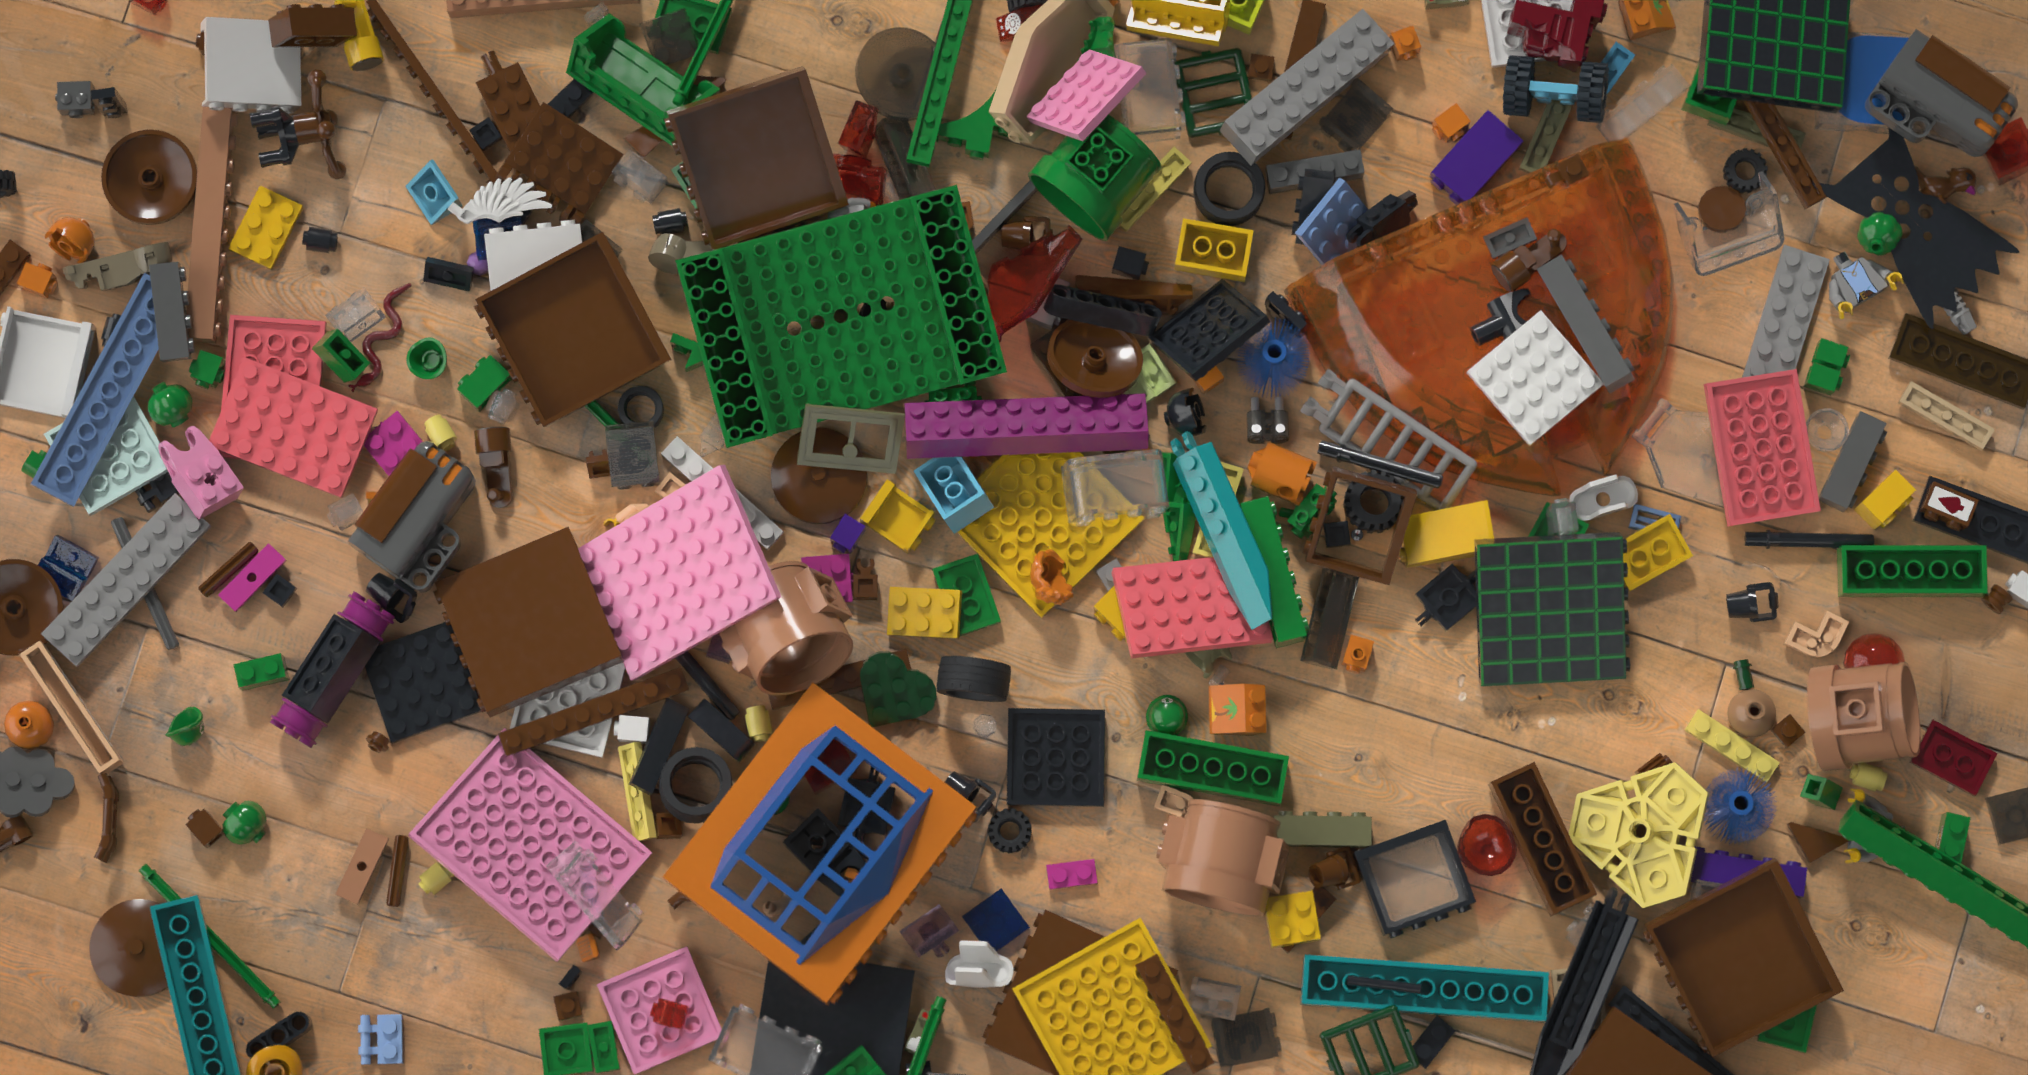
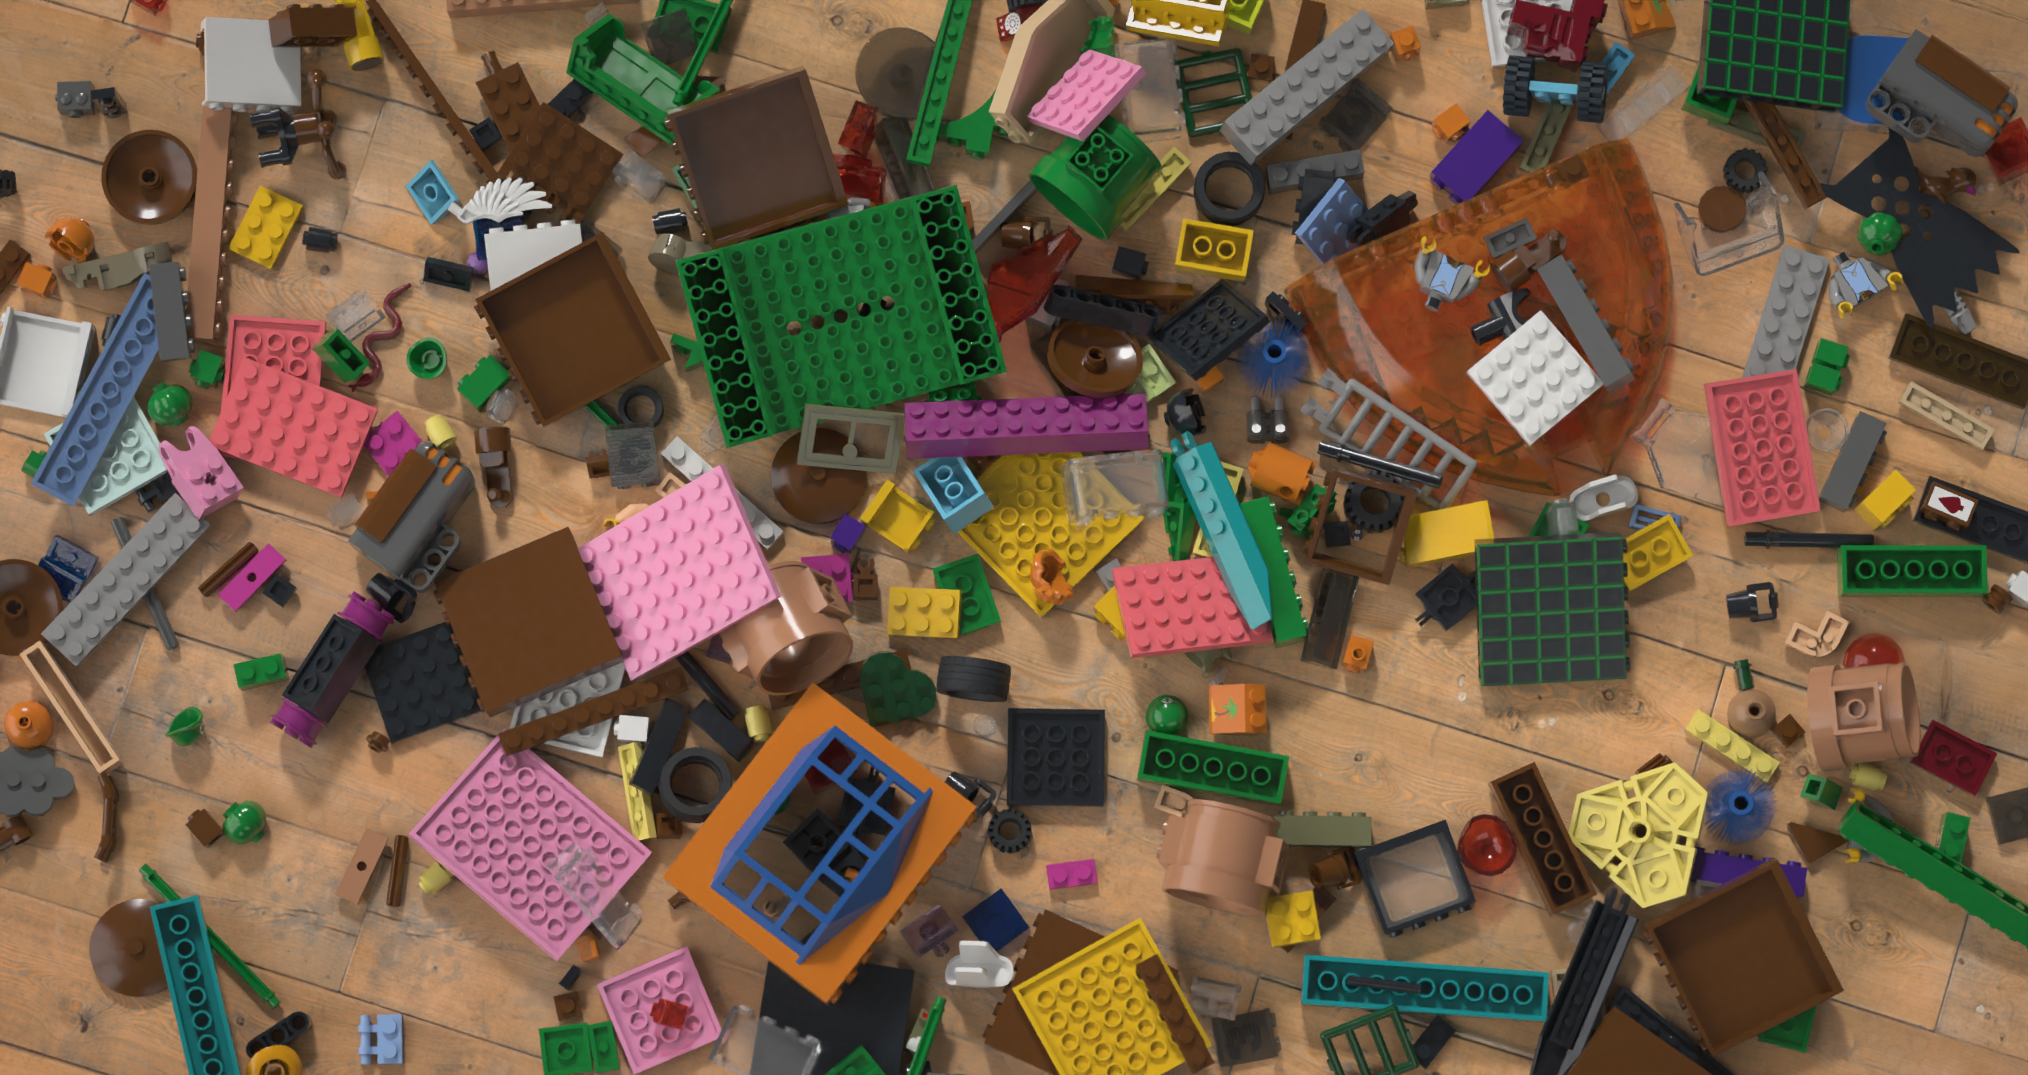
(1444, 277): none -> torso

